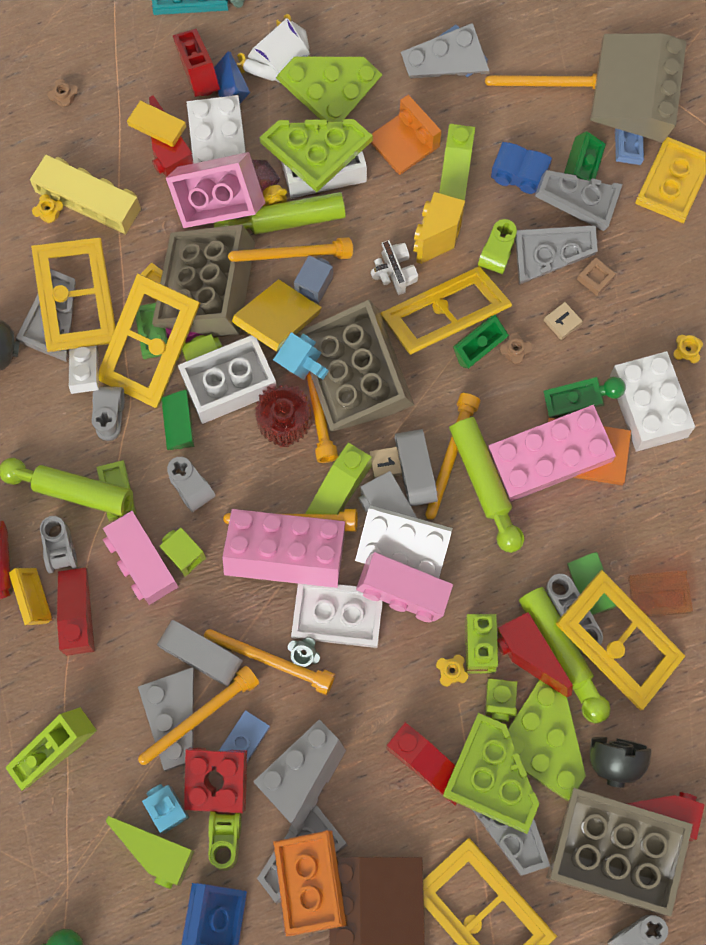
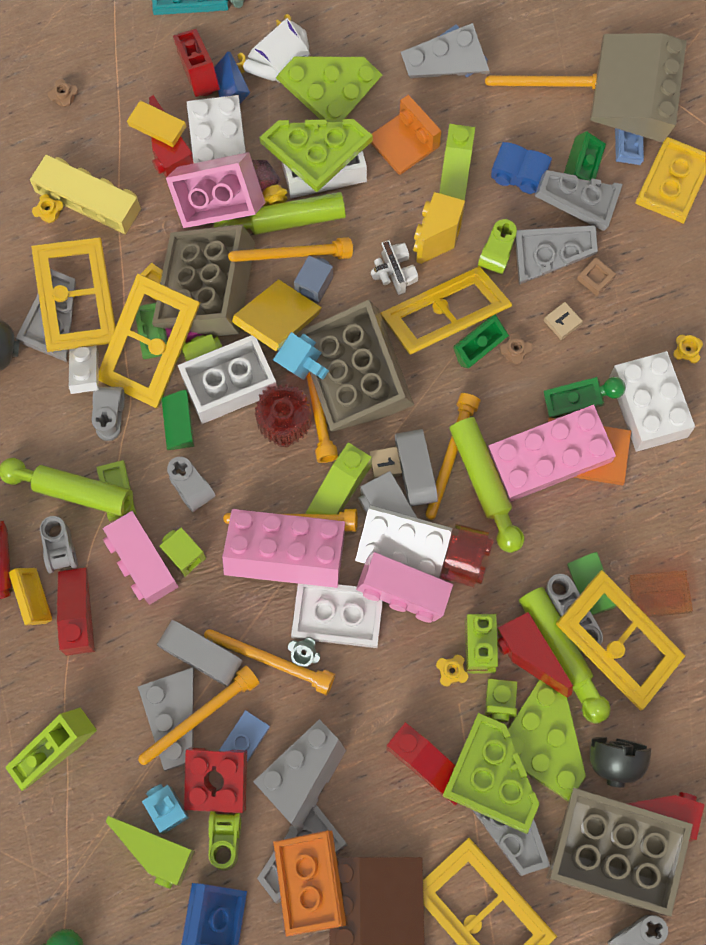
(466, 556): none -> clear red brick

